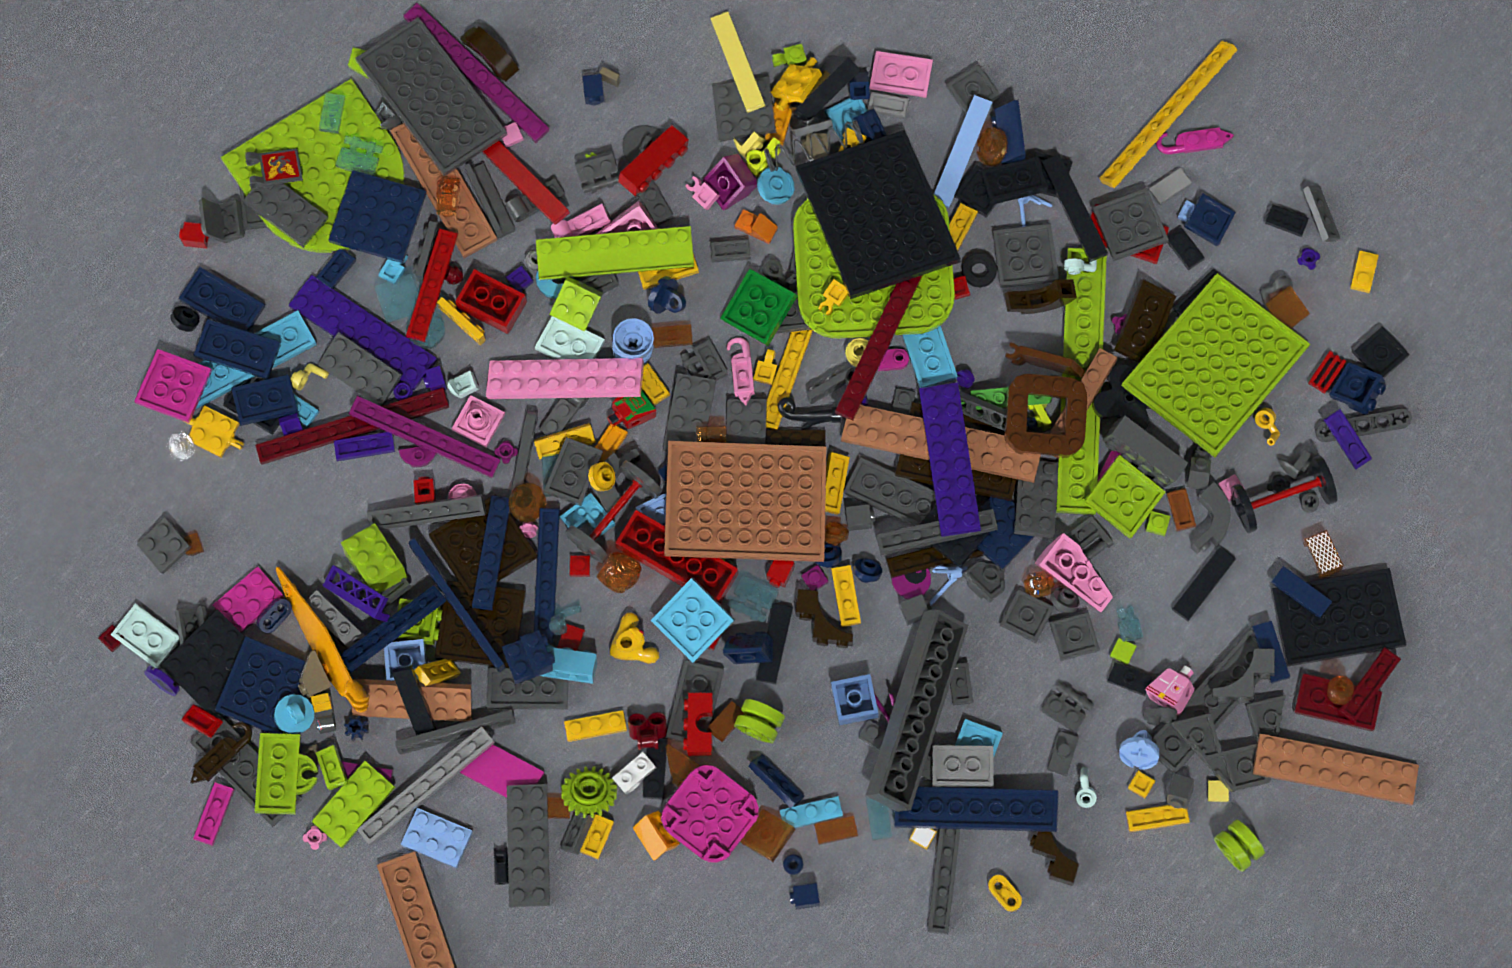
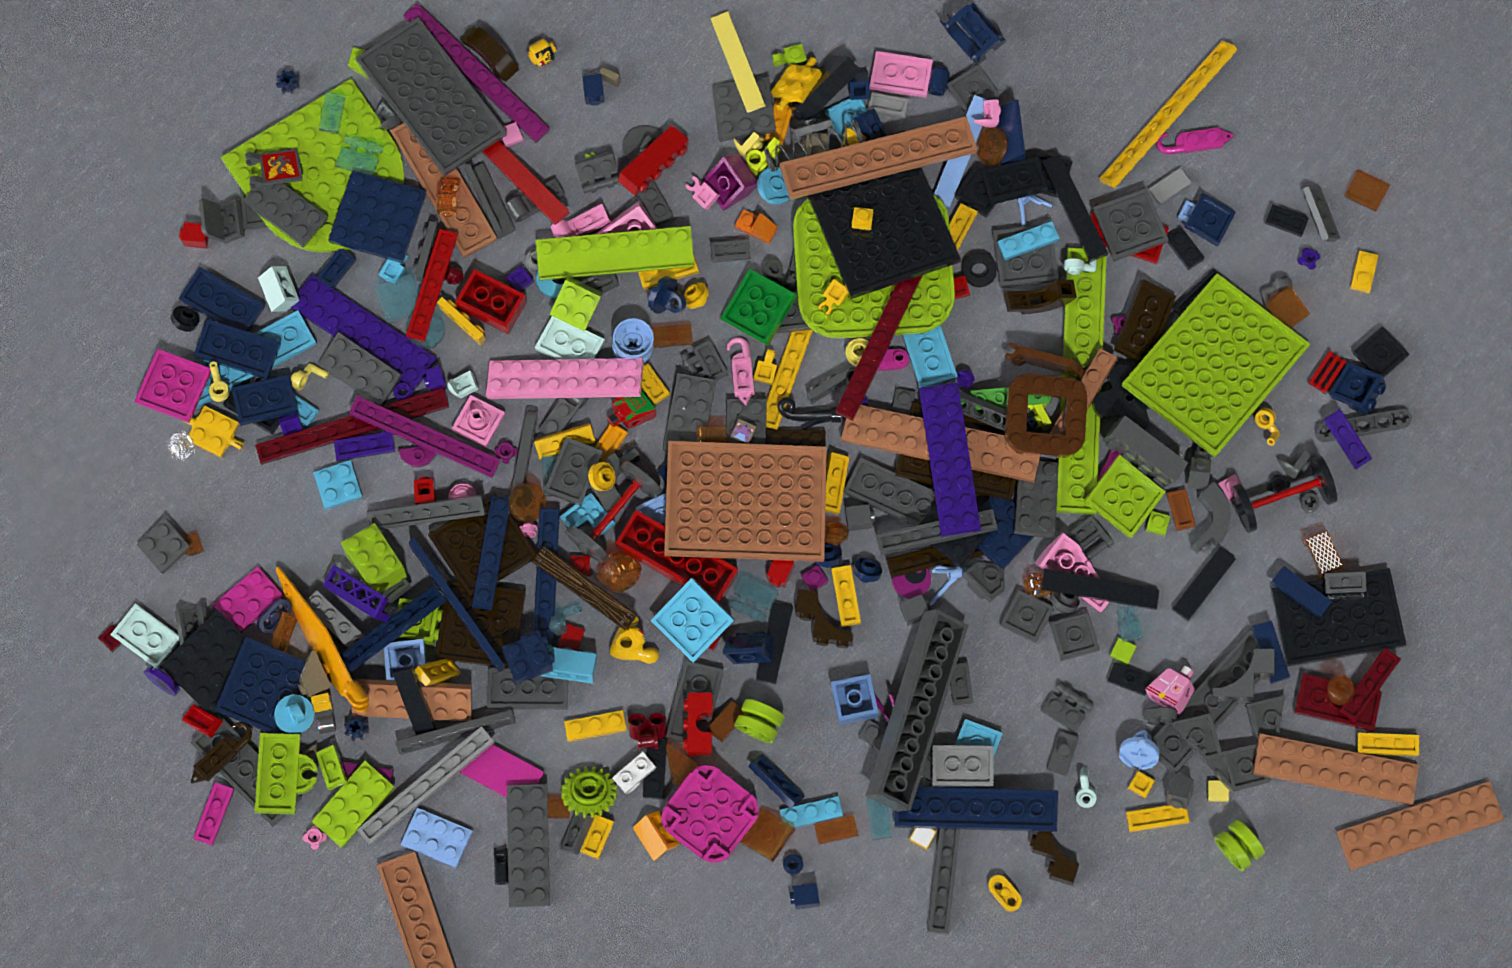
(217, 385): none -> light yellow plate
(278, 288): none -> light aqua brick
(283, 632): none -> clear orange plate
(290, 87): none -> dark blue gear
(337, 485): none -> medium azure plate
(541, 52): none -> yellow head
(584, 588): none -> dark brown tile
(696, 295): none -> yellow plate
(743, 432): none -> tile
(862, 218): none -> yellow plate
(878, 158): none -> nougat plate
(938, 81): none -> dark blue brick
(977, 28): none -> dark blue animal
(991, 114): none -> bright pink plate
(1028, 240): none -> medium azure plate
(1099, 589): none -> black tile
(1345, 582): none -> dark grey plate
(1367, 190): none -> clear orange piece
(1388, 744): none -> yellow plate
(1420, 826): none -> nougat plate

